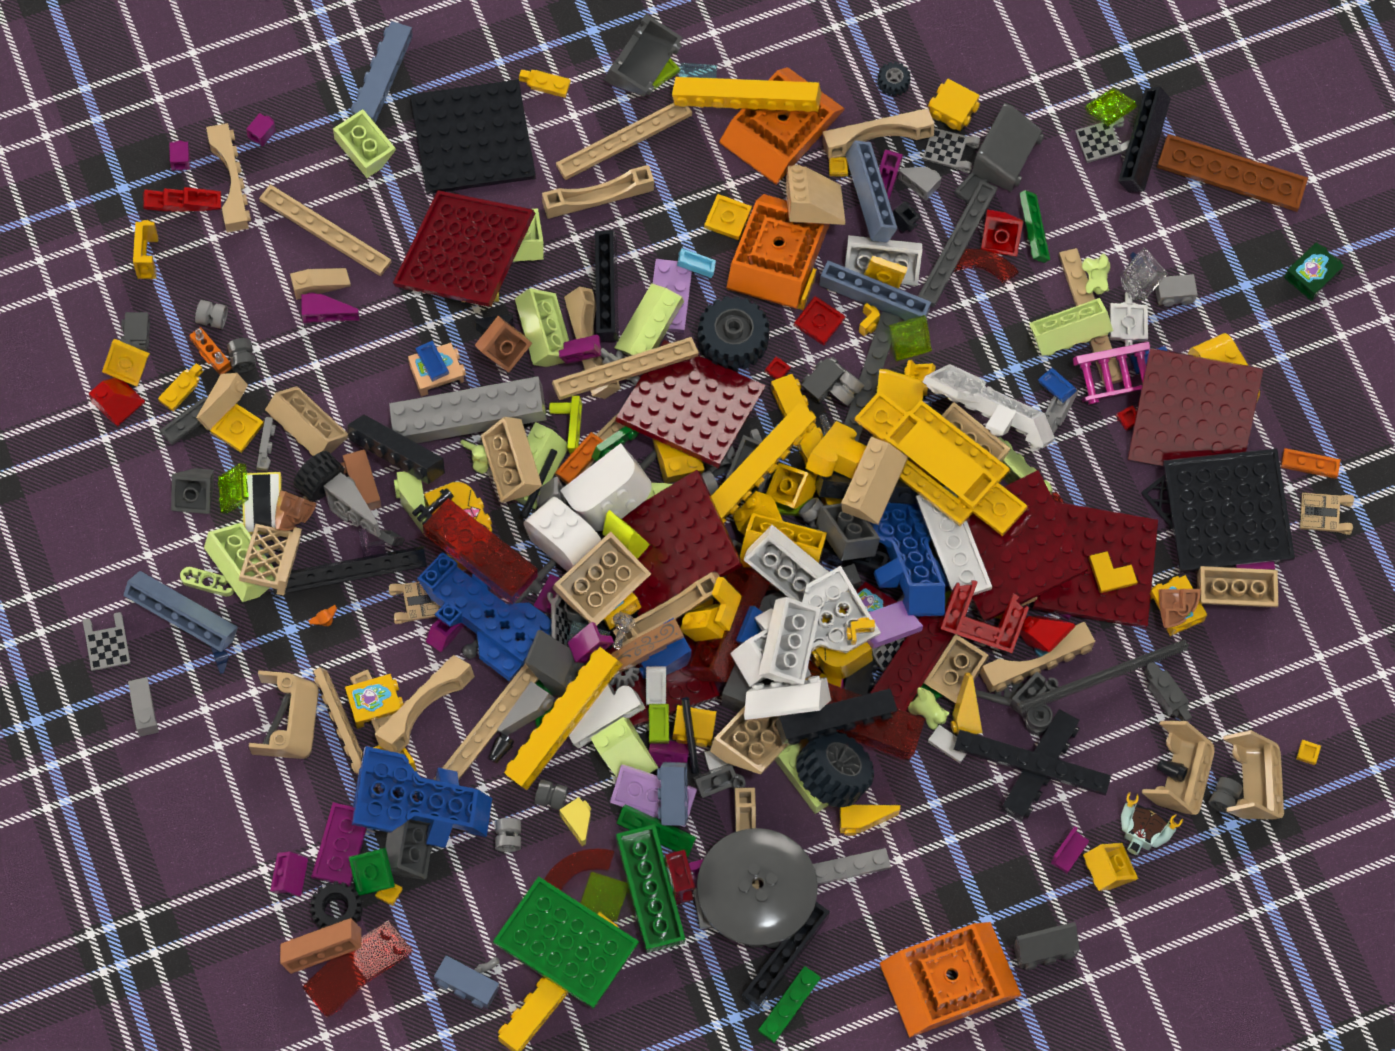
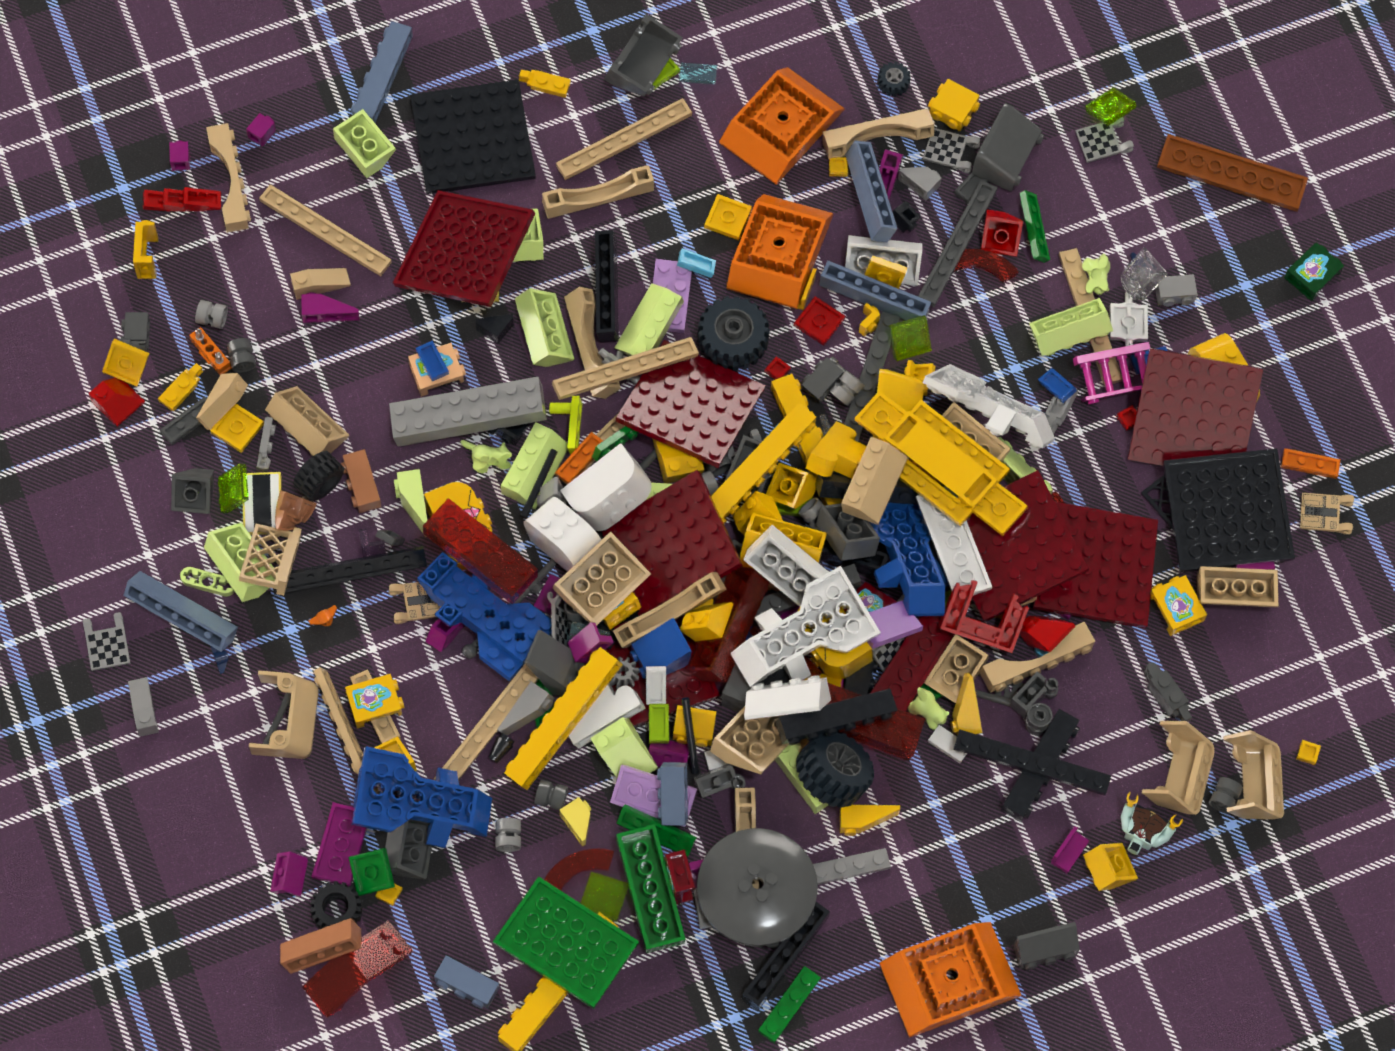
(349, 504): light grey wedge -> none
(396, 449): black brick -> none
(427, 512): black hinge -> none
(449, 678): tan arch -> none
(487, 966): light grey piece -> none
(503, 344): nougat brick -> none
(511, 459): tan slope -> none
(581, 349): magenta panel -> none
(624, 624): clear bar -> none
(625, 534): neon yellow slope -> none
(647, 645): medium nougat slope -> none
(729, 602): yellow tile -> none
(746, 94): yellow brick -> none
(749, 627): blue tile -> none
(789, 641): white slope -> none
(813, 197): tan slope -> none
(861, 626): yellow bracket -> none
(1102, 676): dark grey axle -> none
(1109, 578): yellow tile -> none
(1144, 139): black brick -> none
(1174, 770): black cone -> none
(1177, 604): nougat brick -> none

